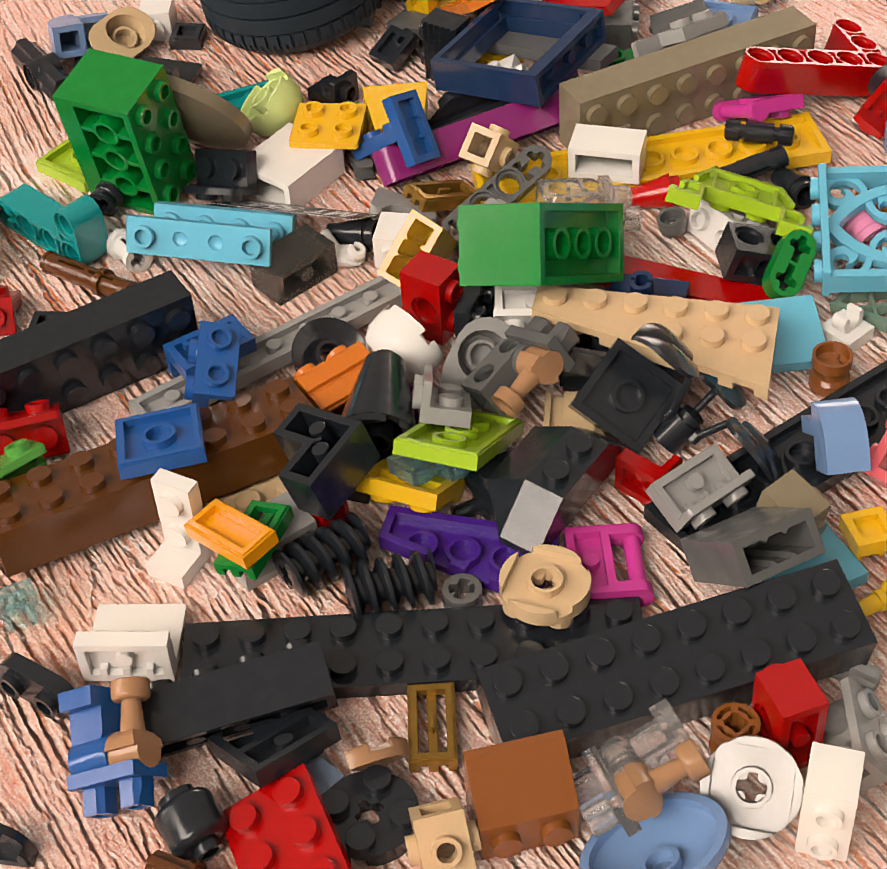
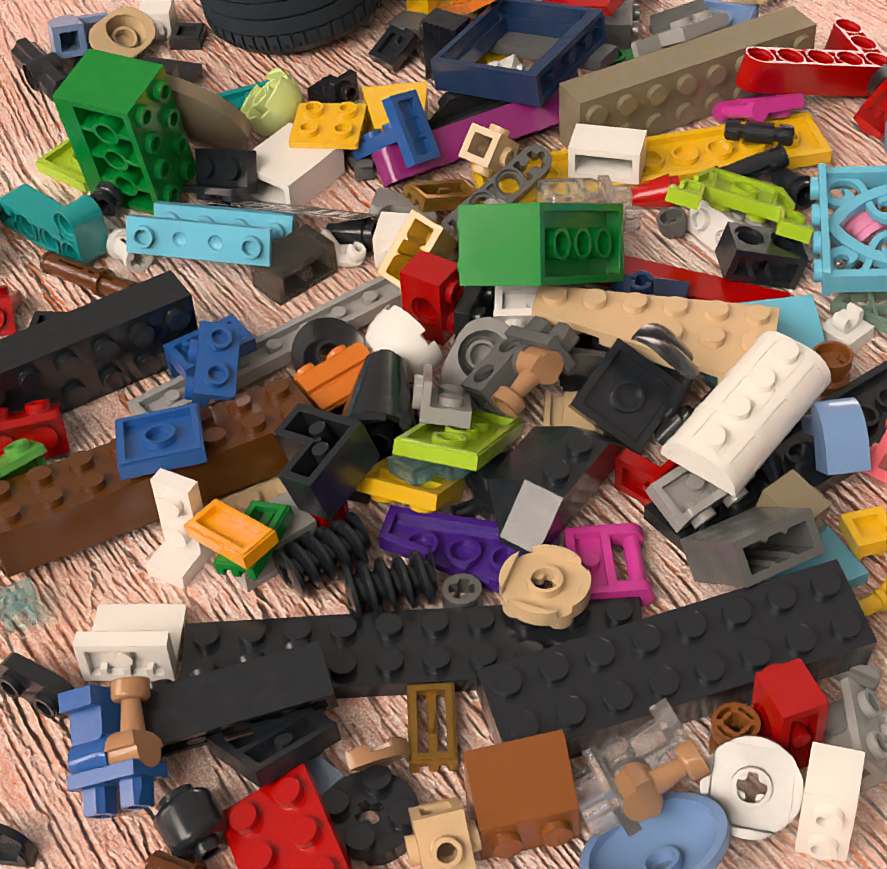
(749, 412): none -> white container
(782, 261): green beam -> none

